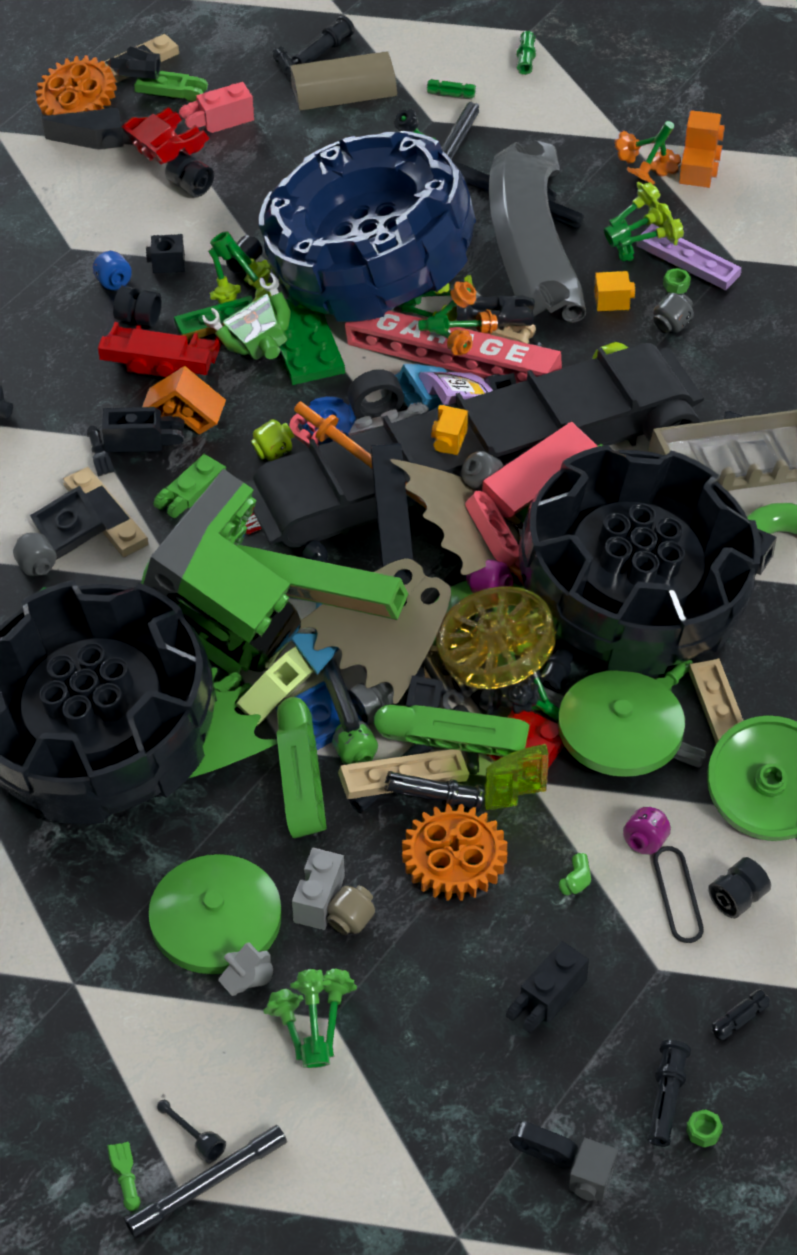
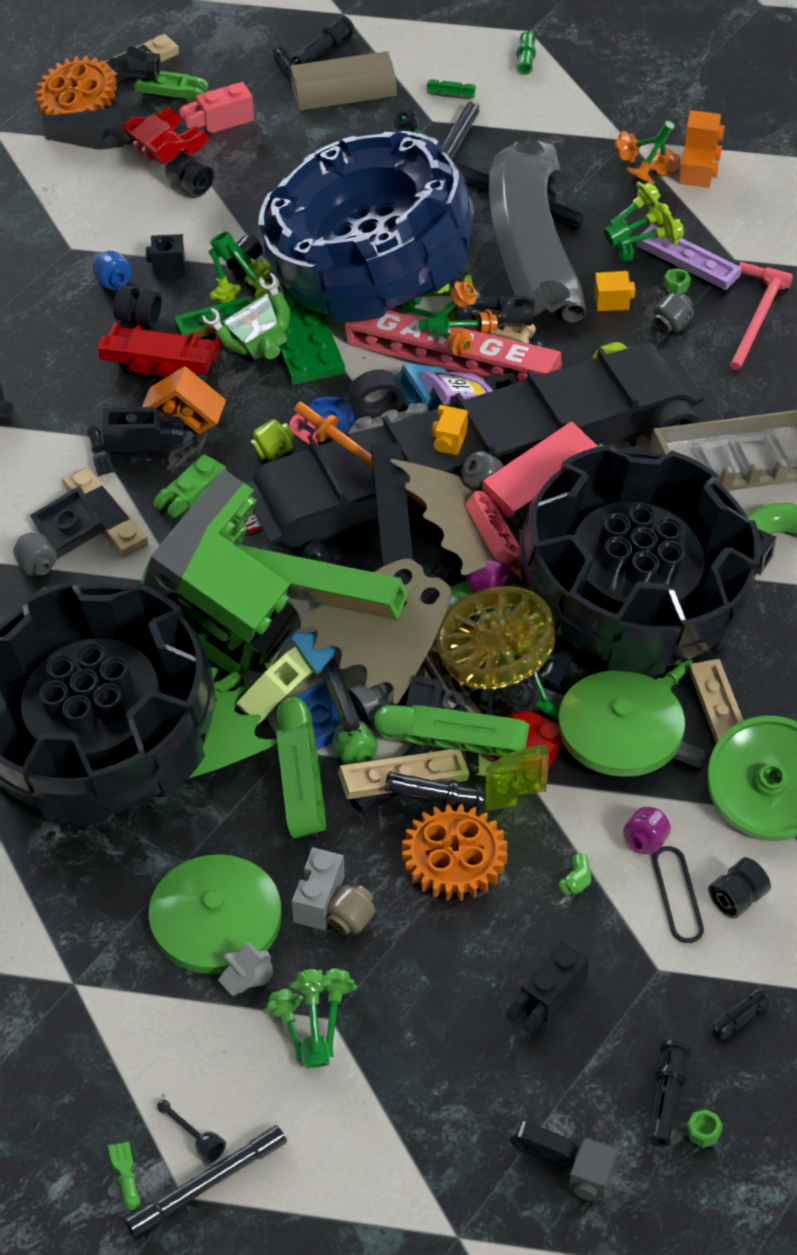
(775, 280): none -> coral bar

